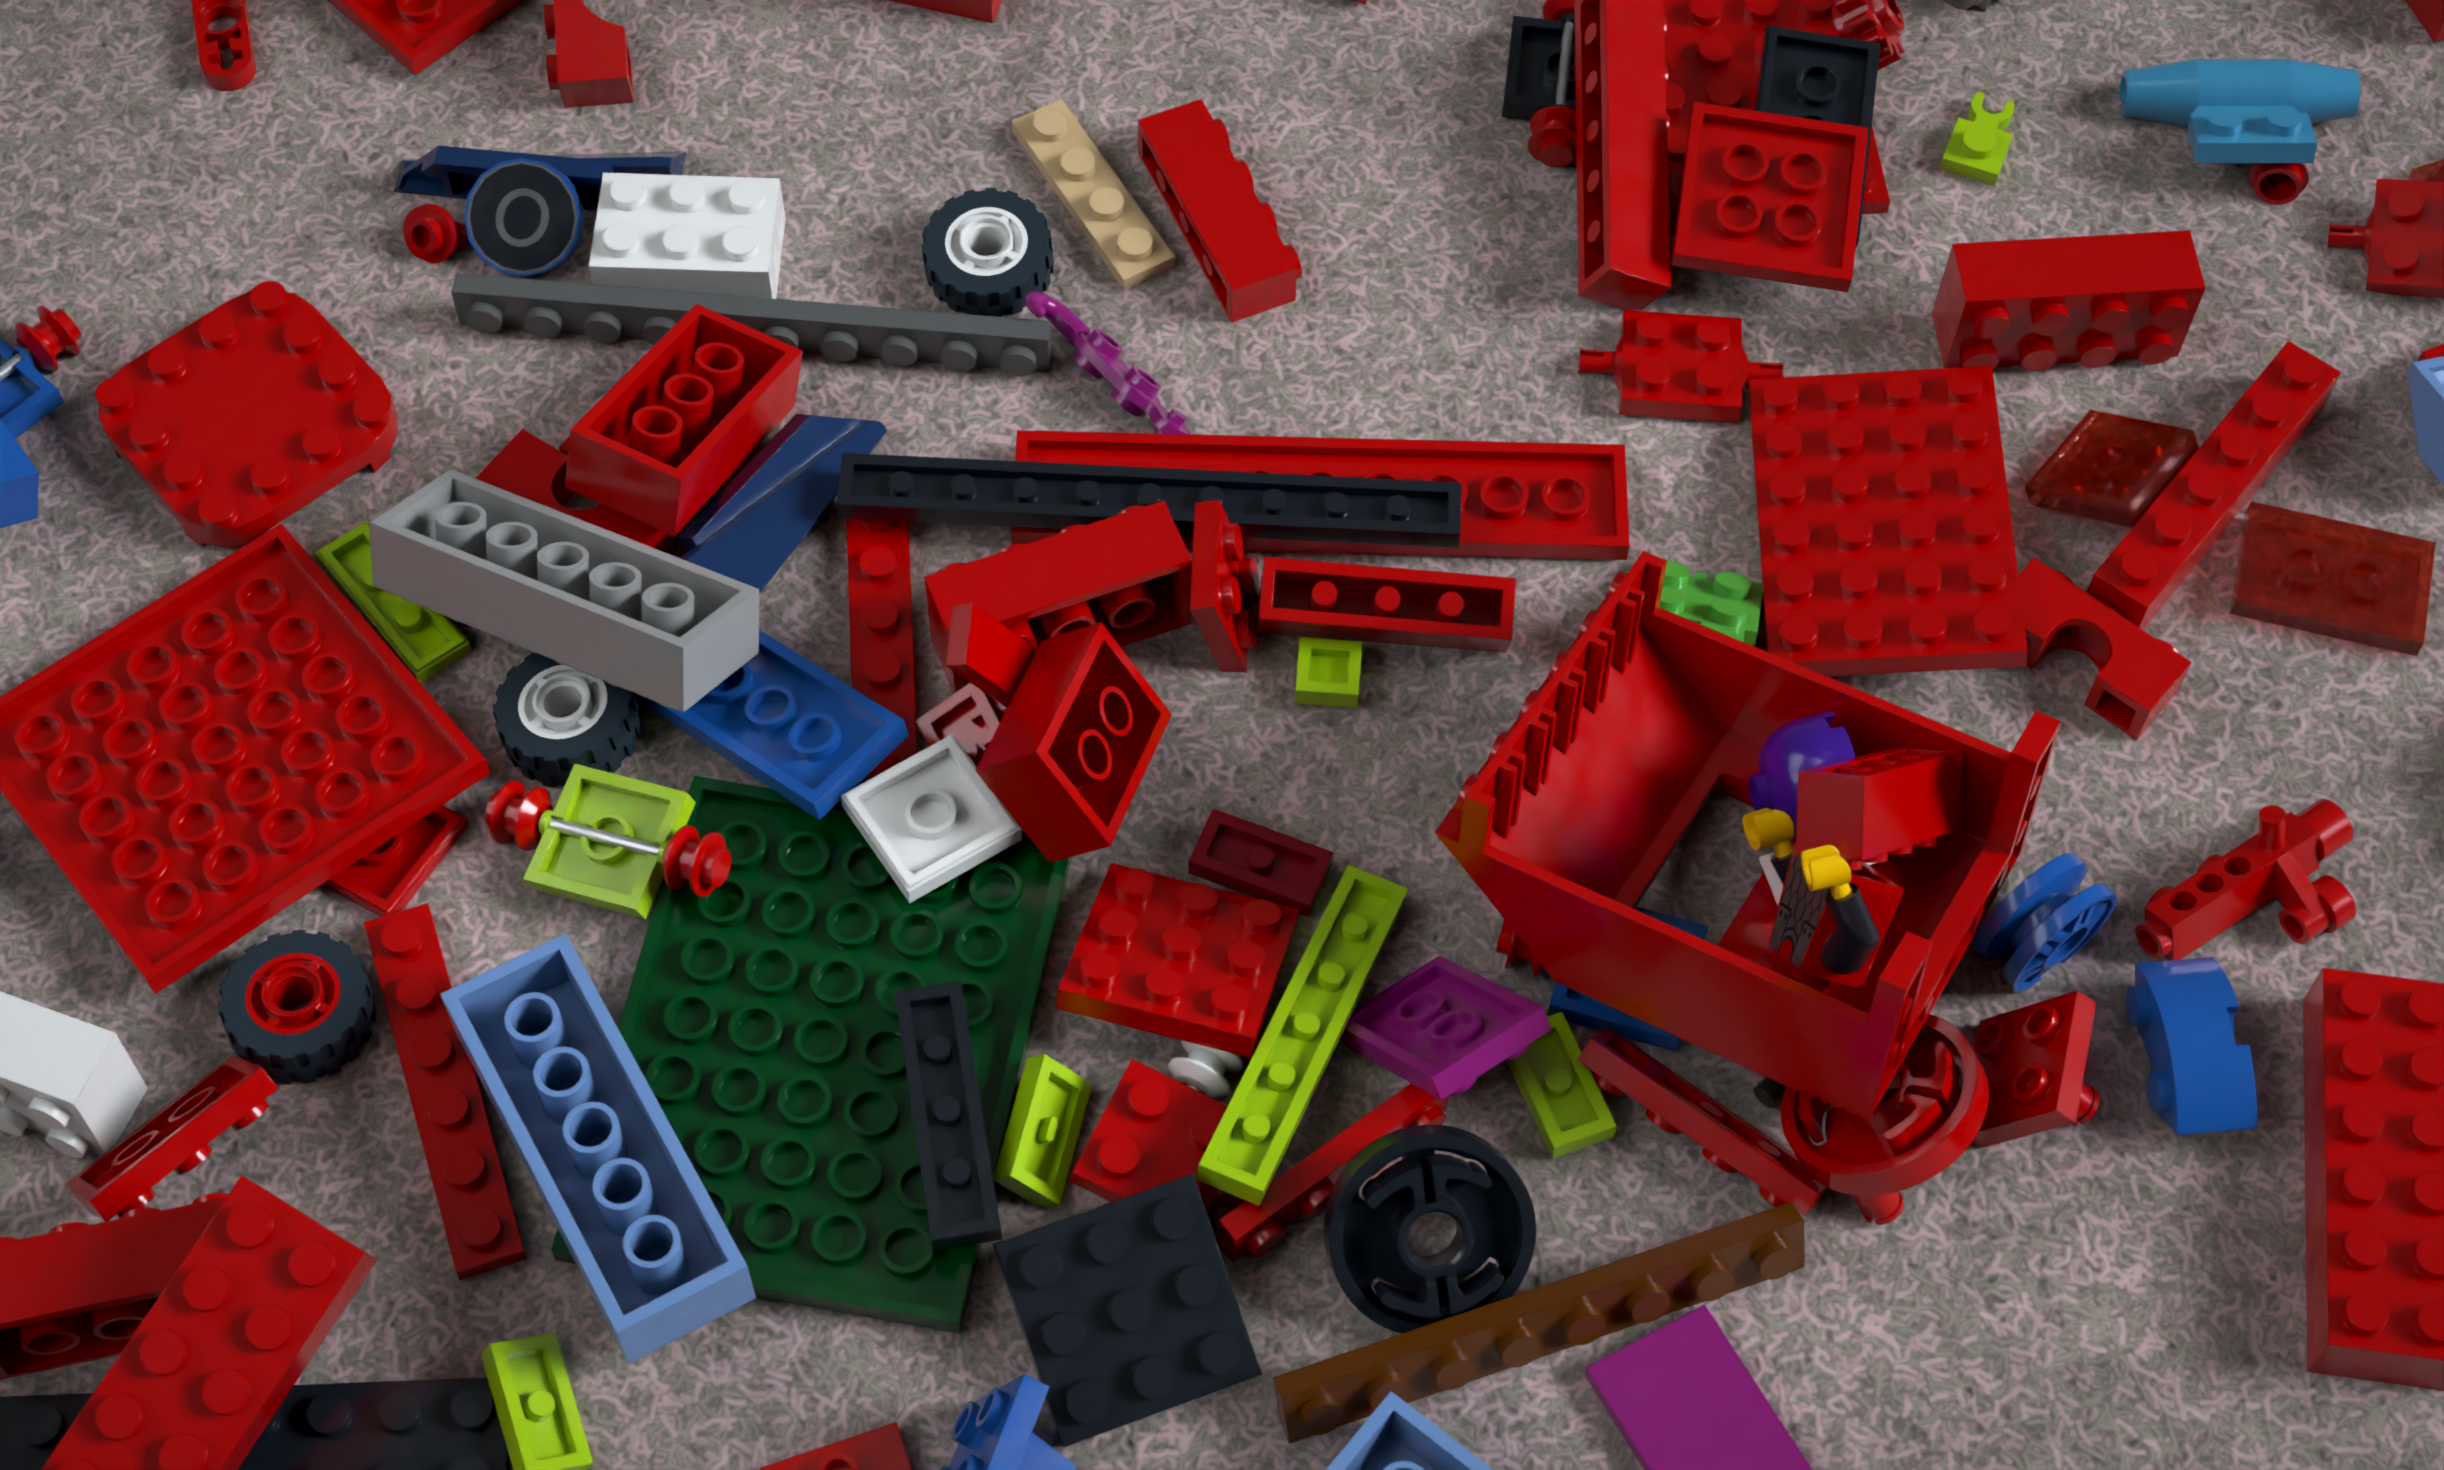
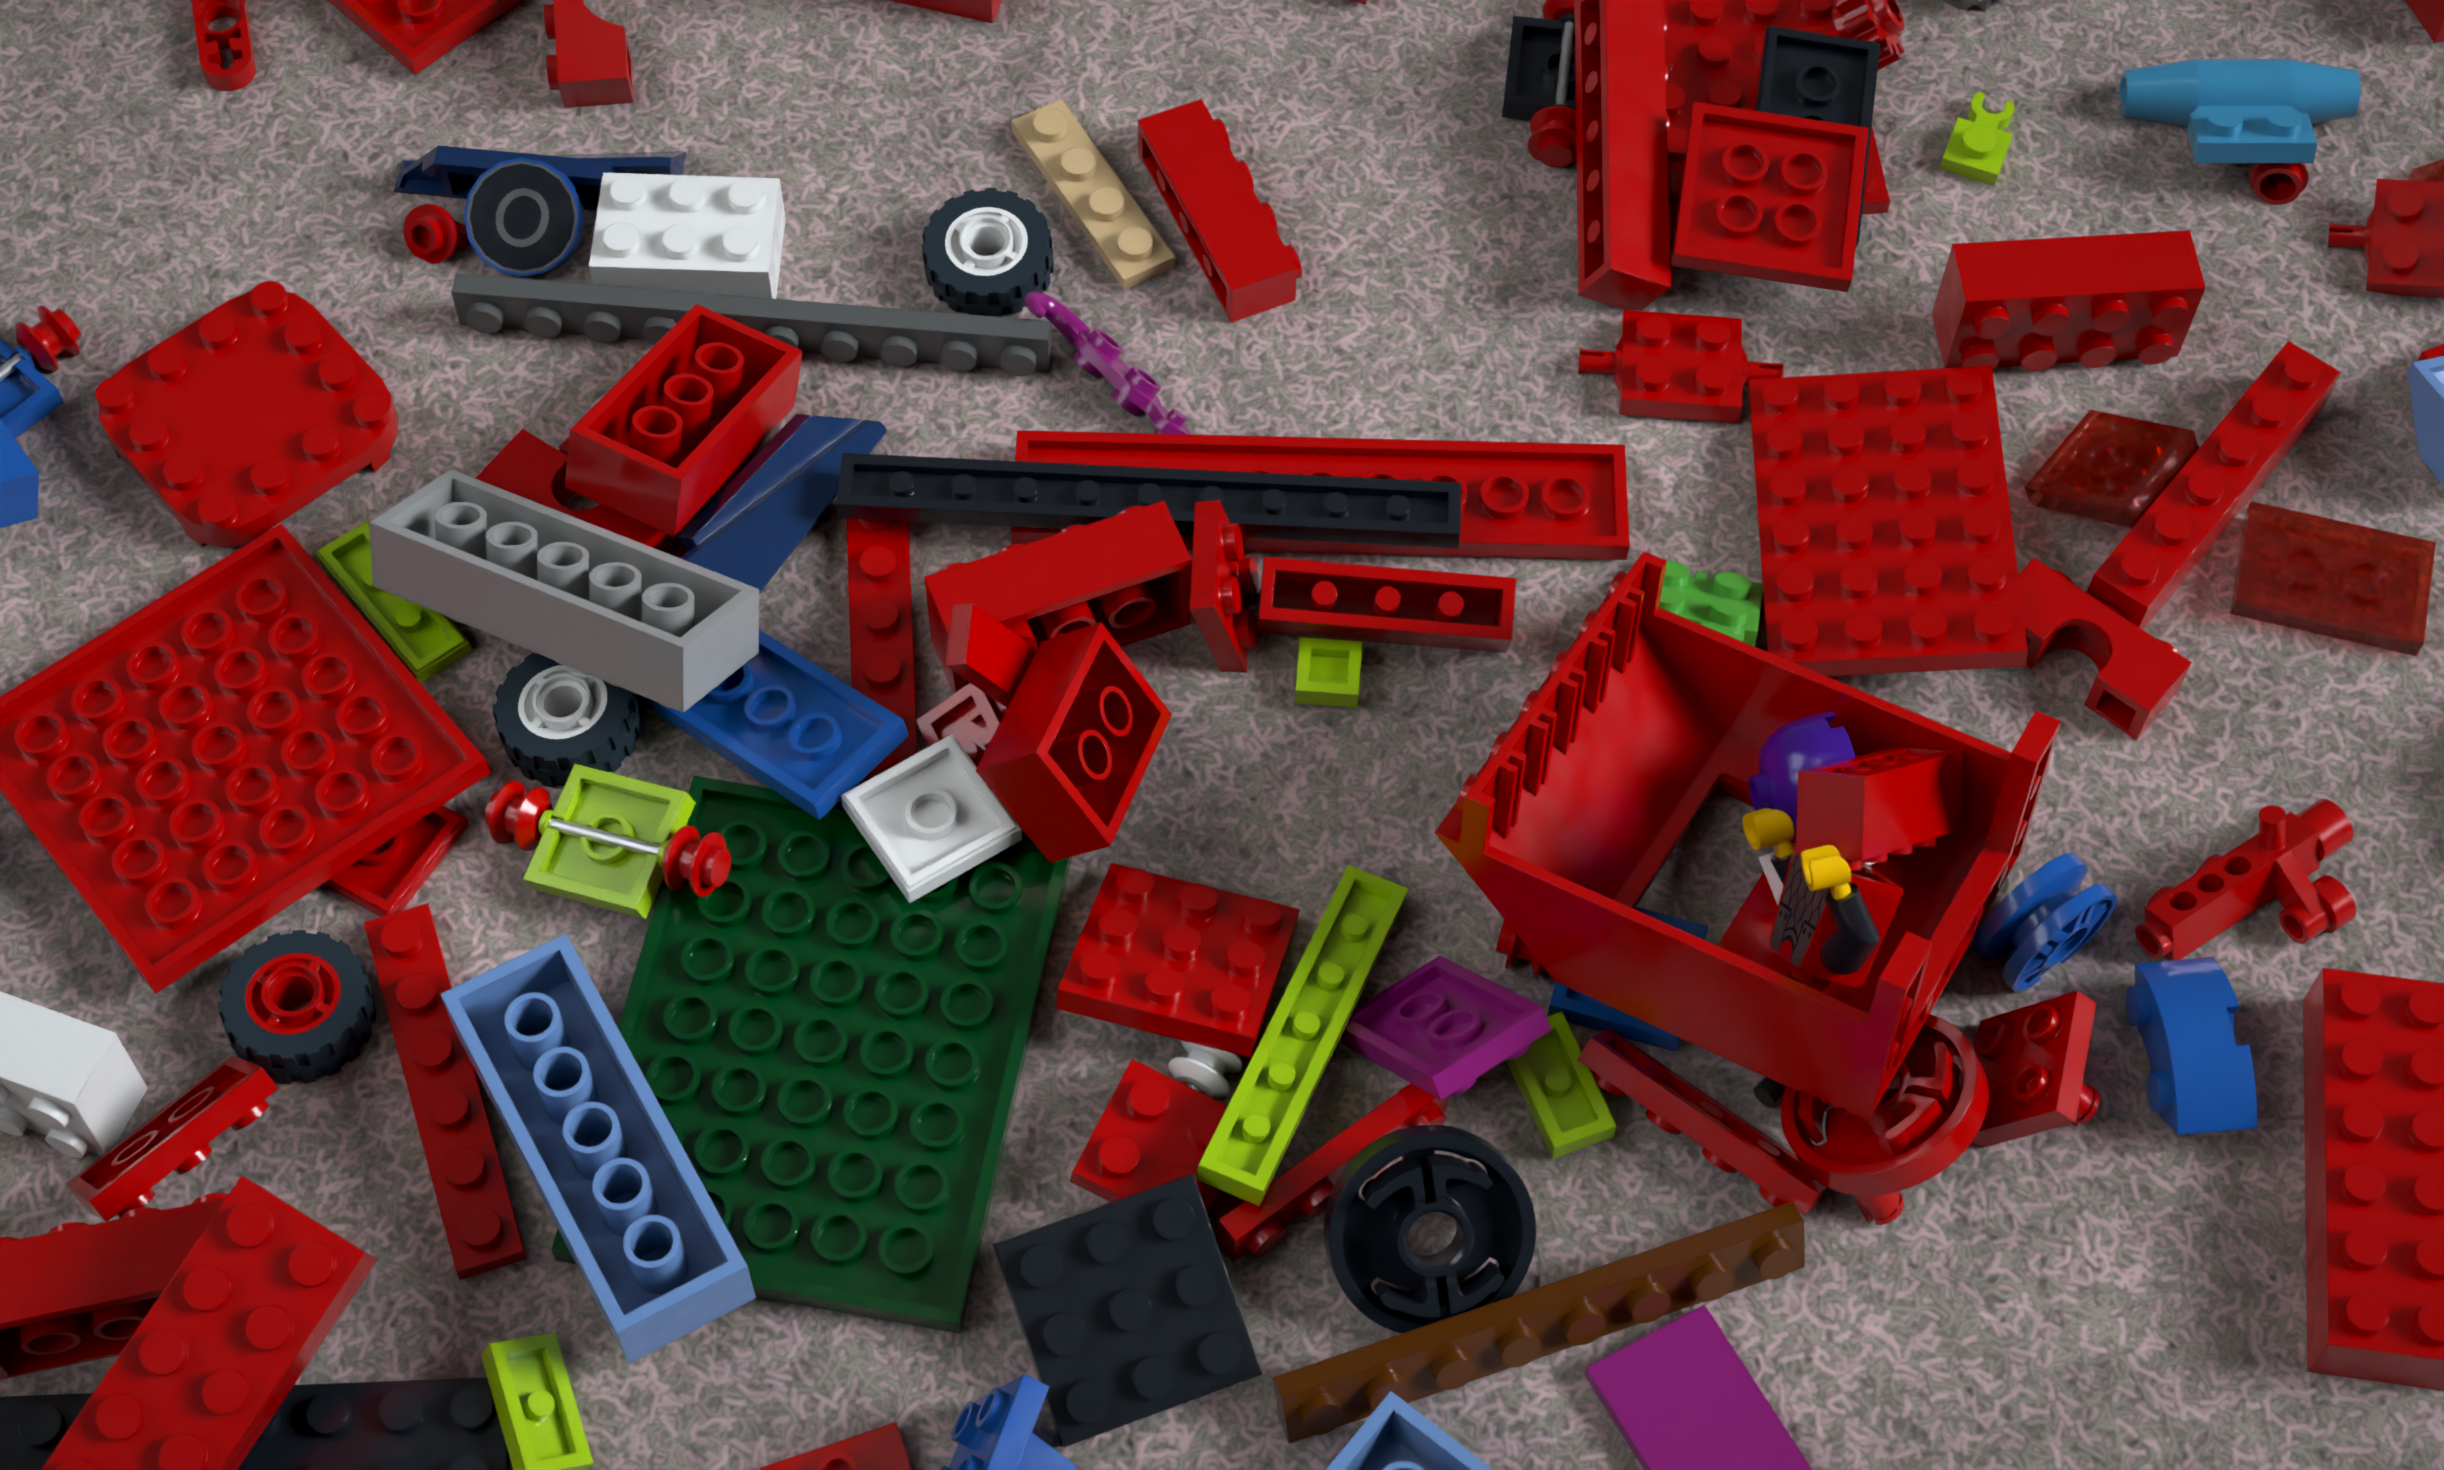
(947, 1116): black plate -> none
(1042, 1131): lime plate -> none
(1260, 862): dark red plate -> none

